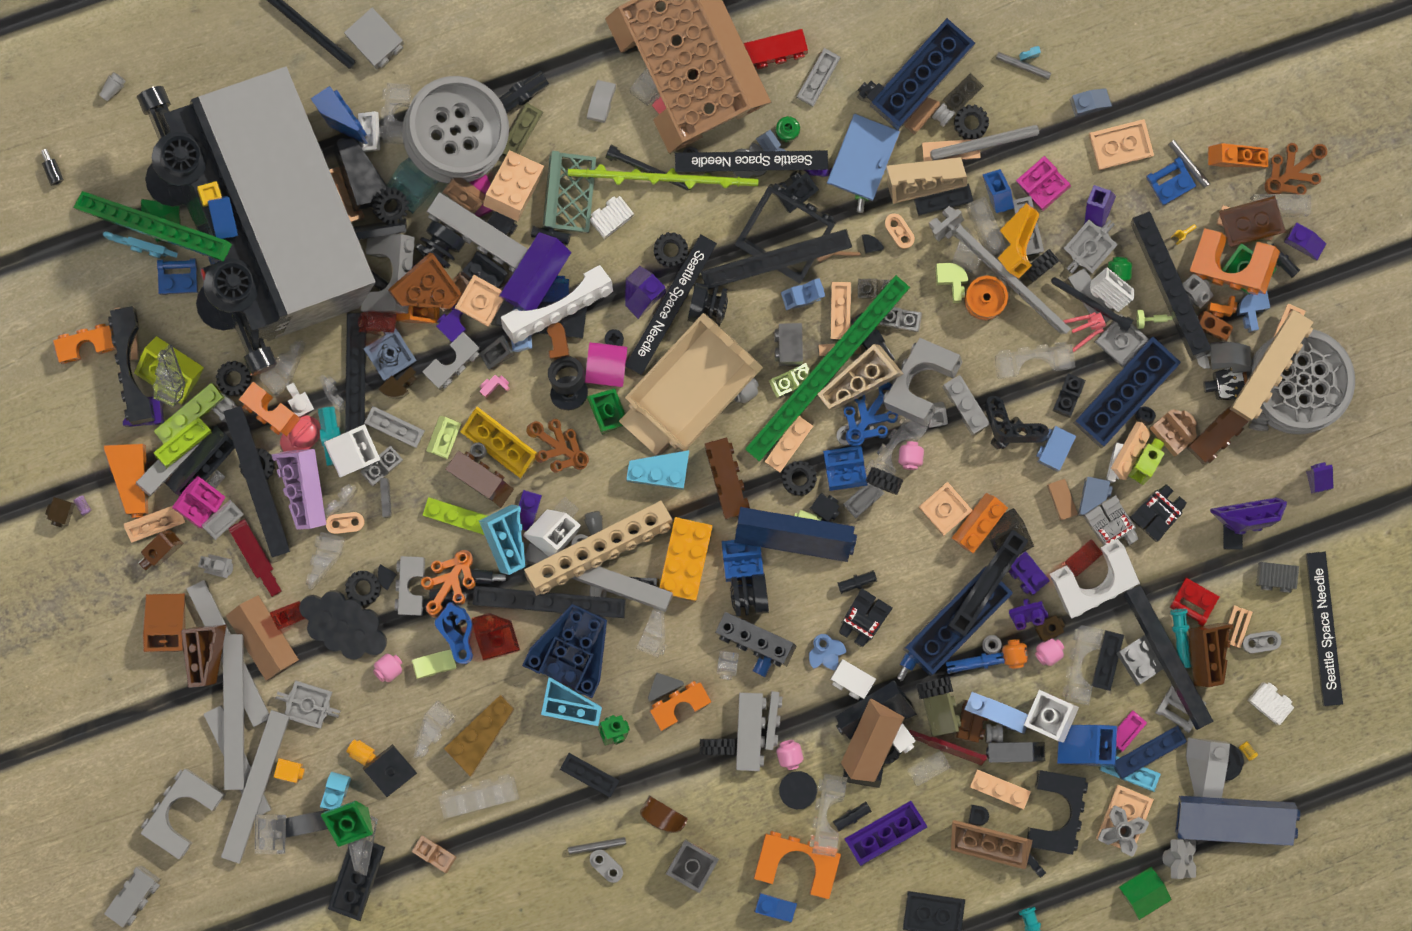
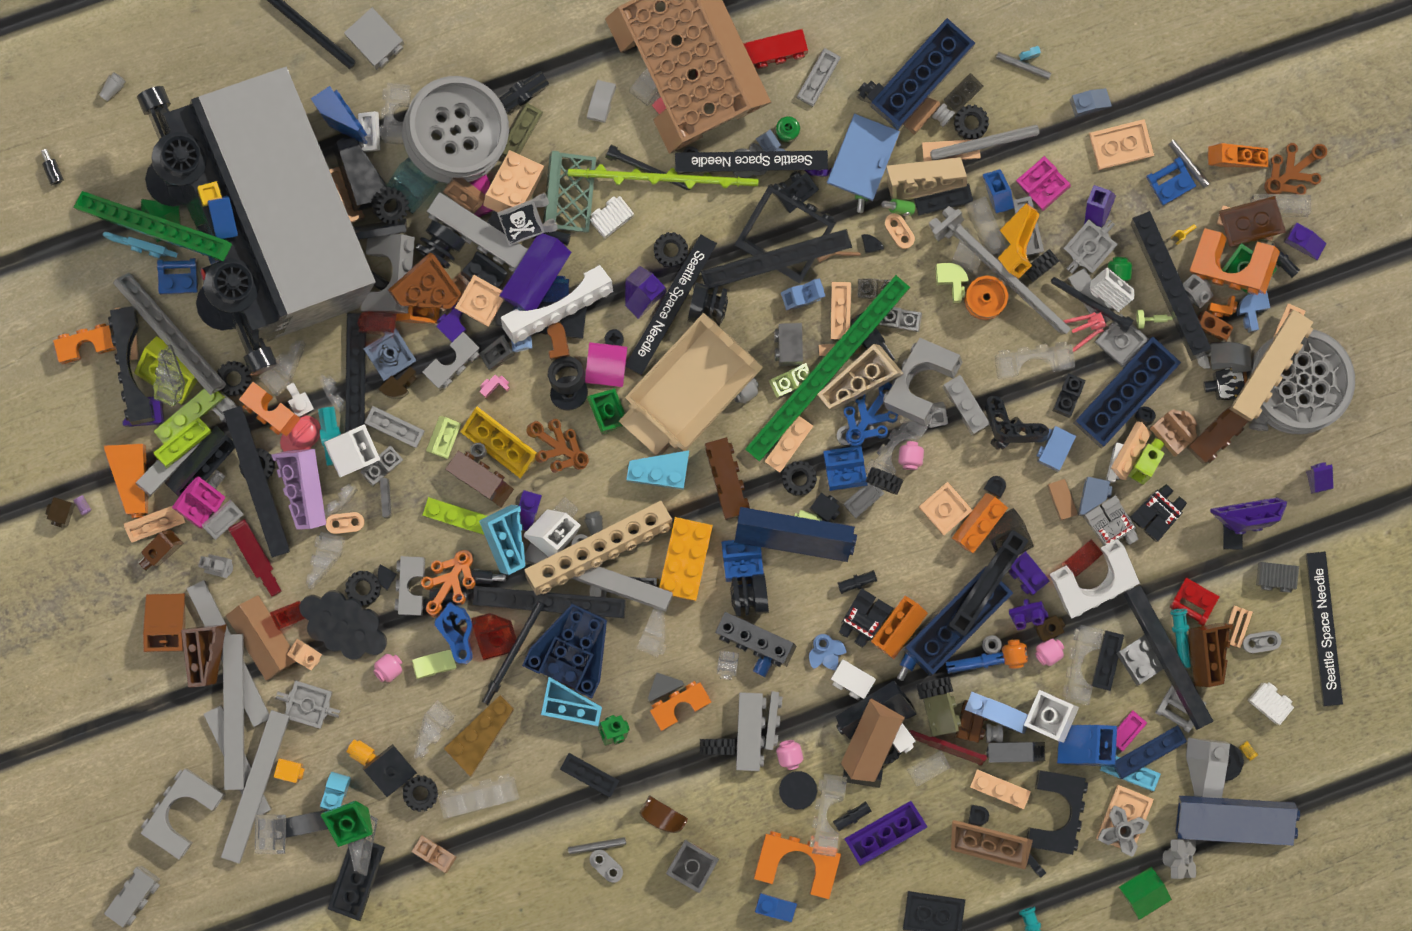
(169, 333): none -> light grey tile
(304, 654): none -> light nougat brick
(420, 804): none -> black tyre
(494, 685): none -> black bar
(524, 221): none -> flag
(898, 206): none -> bright green piece
(899, 627): none -> orange brick
(996, 486): none -> black tile

